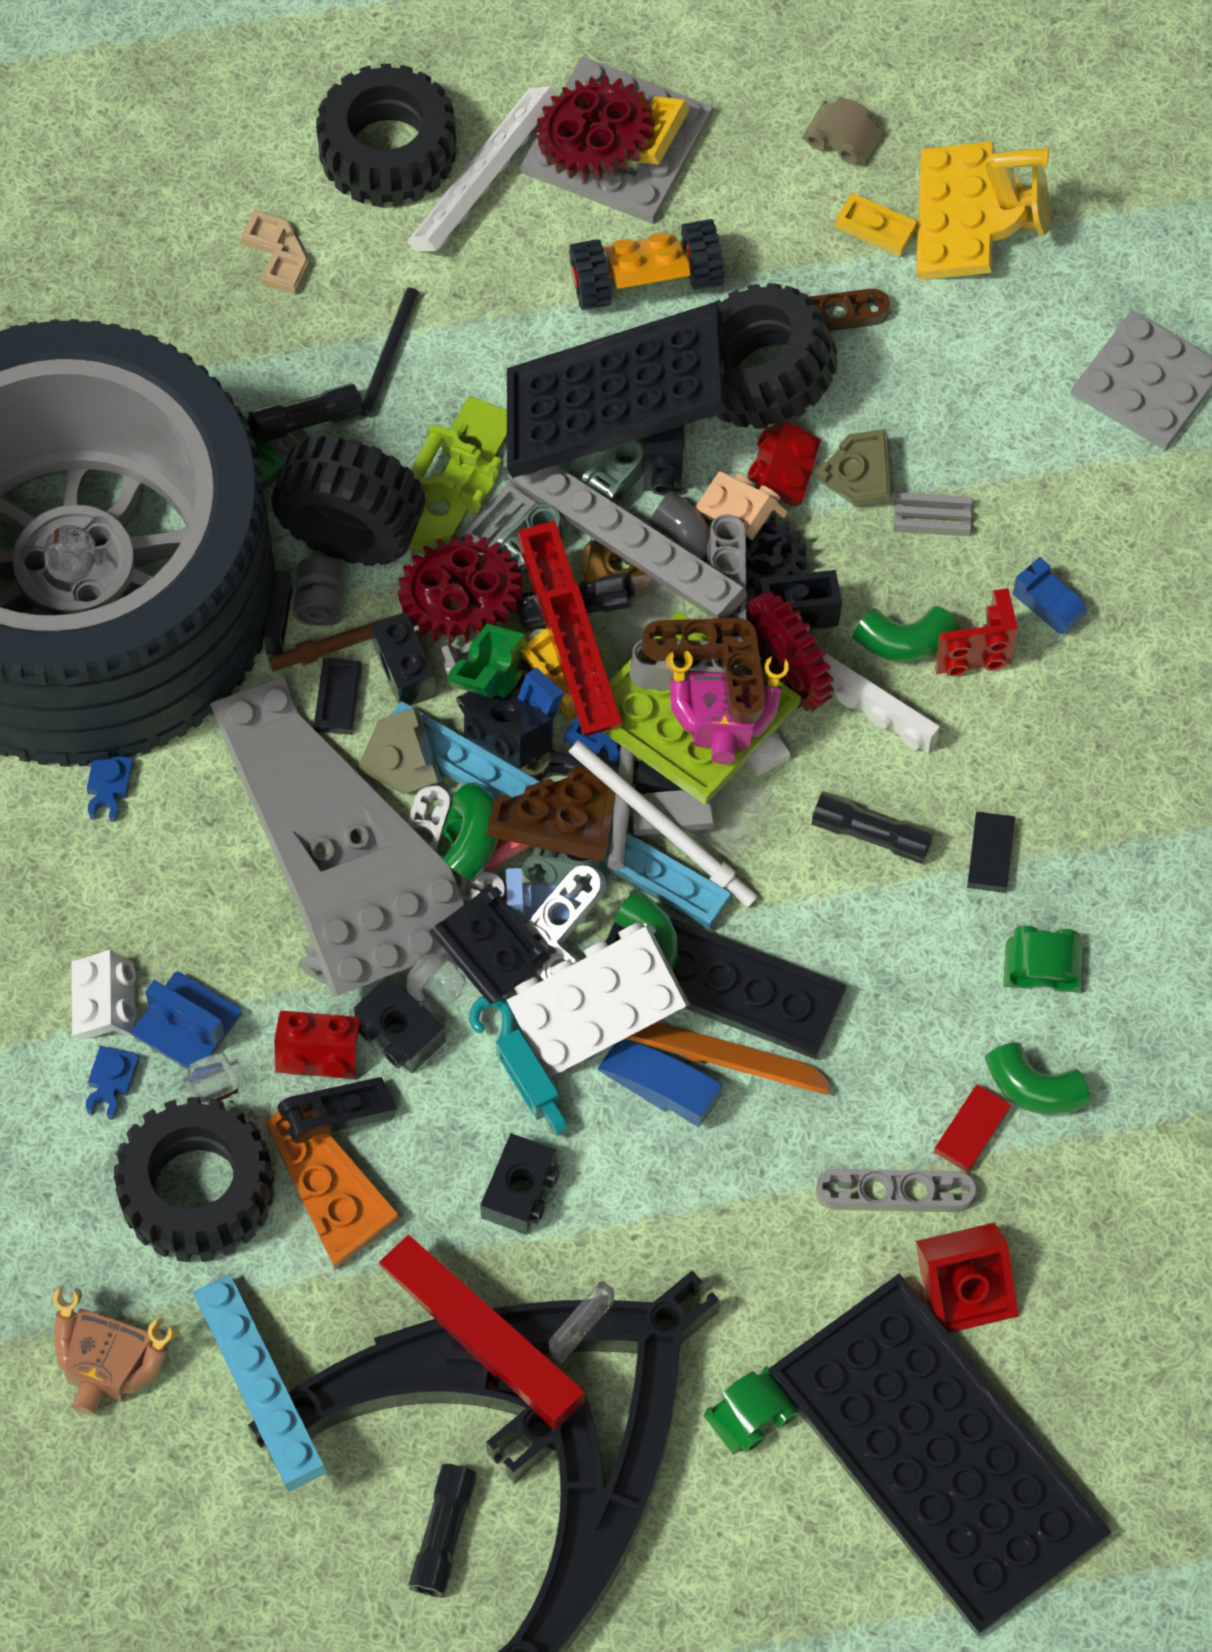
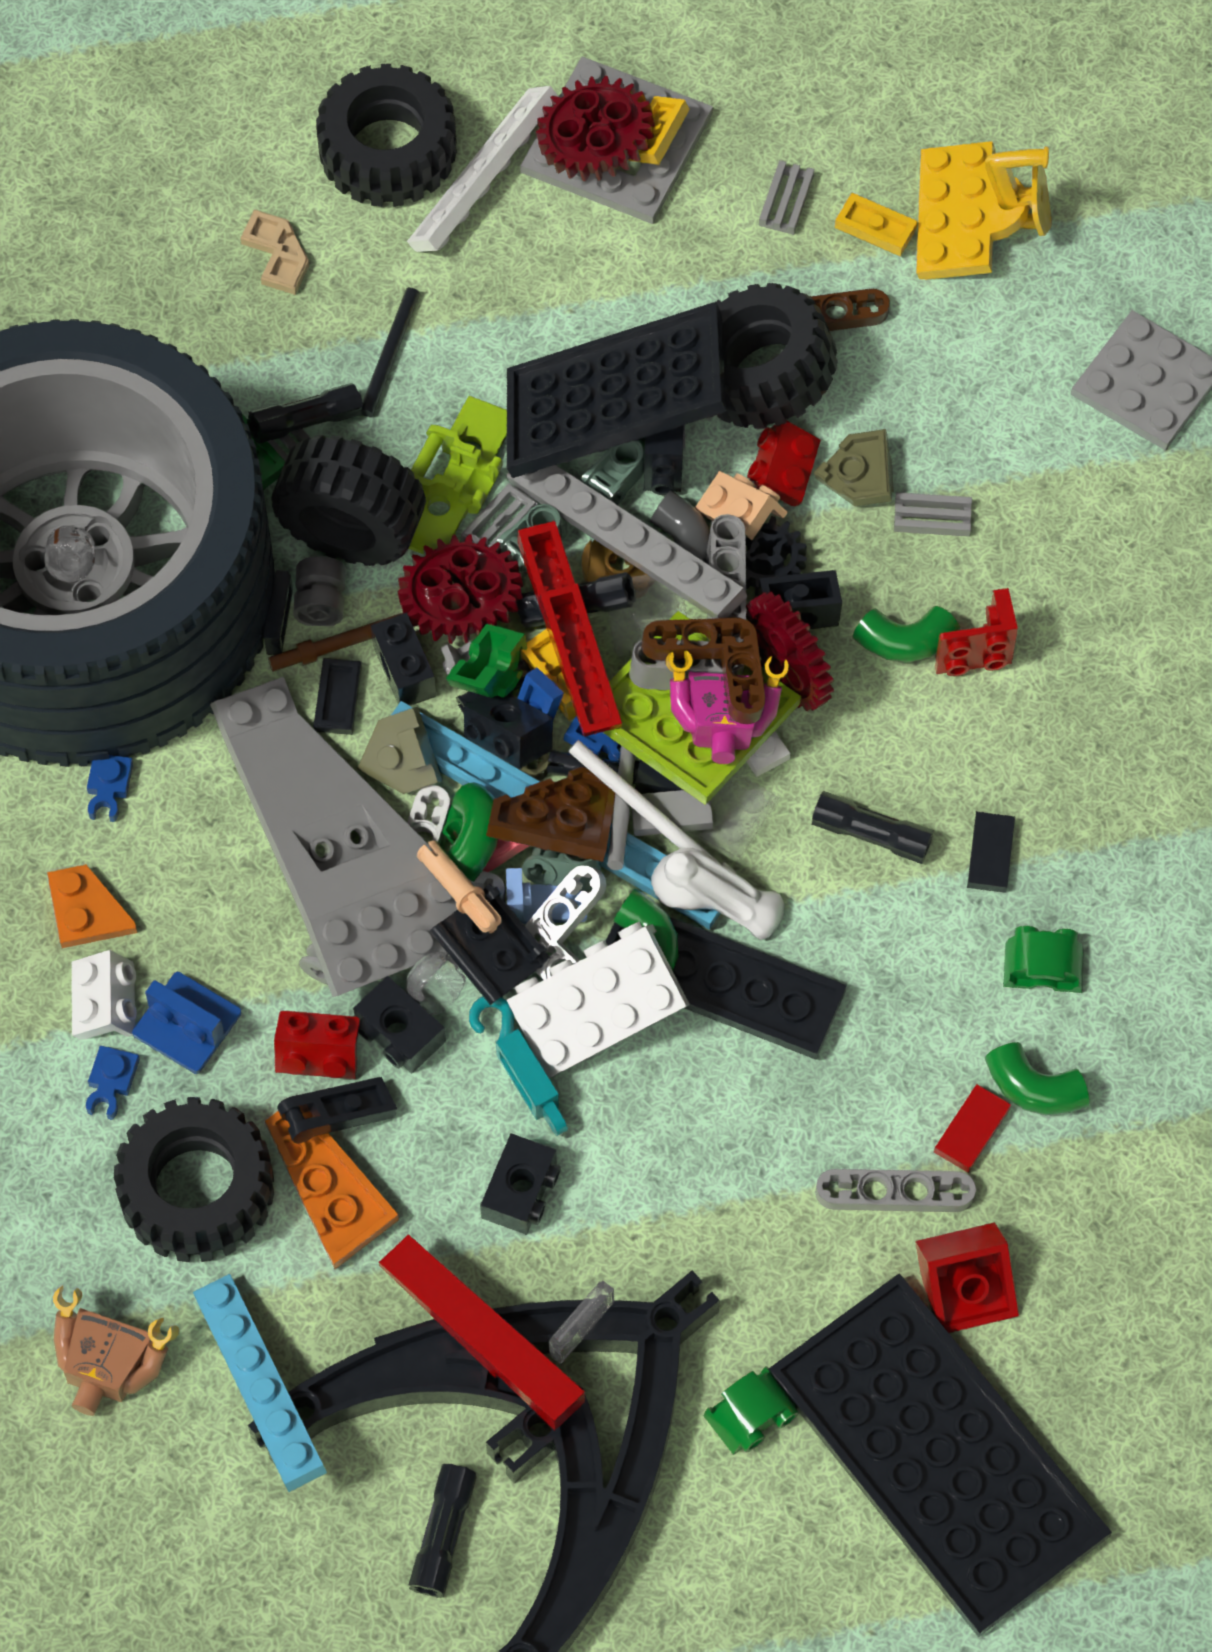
(86, 908): none -> orange wing
(214, 1079): clear head -> none
(467, 896): none -> light nougat axle
(646, 262): plate -> none
(662, 1080): blue slope -> none
(695, 881): none -> white hair
(732, 1056): orange piece -> none
(793, 172): none -> light grey tile
(845, 128): dark tan cylinder -> none
(882, 708): white plate -> none
(1048, 597): blue leg -> none

